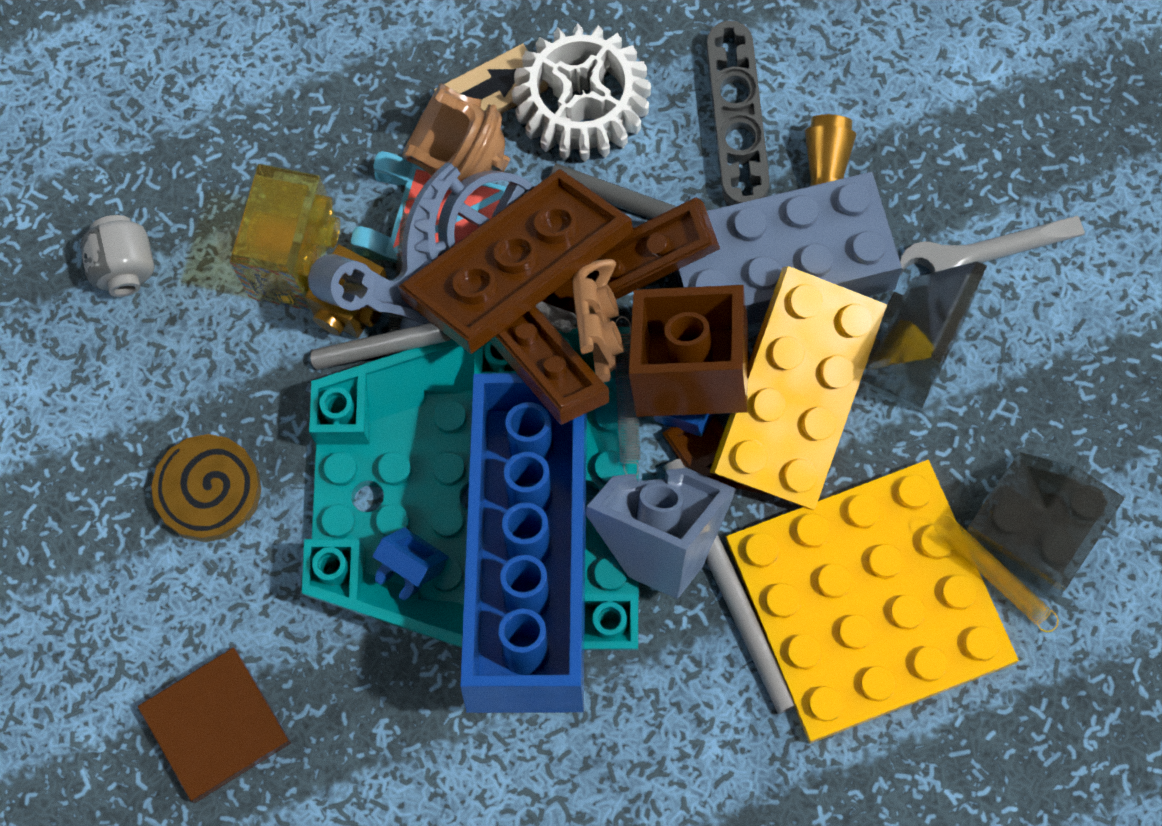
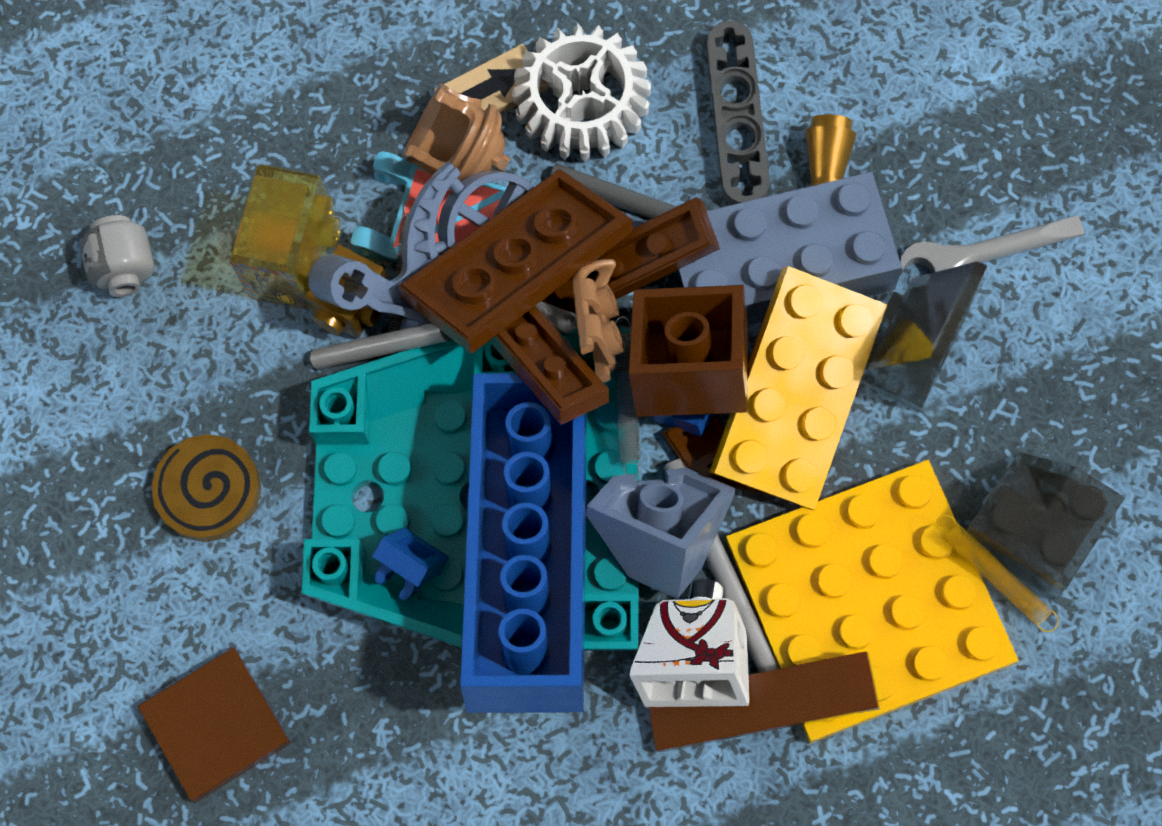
(693, 652): none -> white torso
(776, 701): none -> reddish brown tile

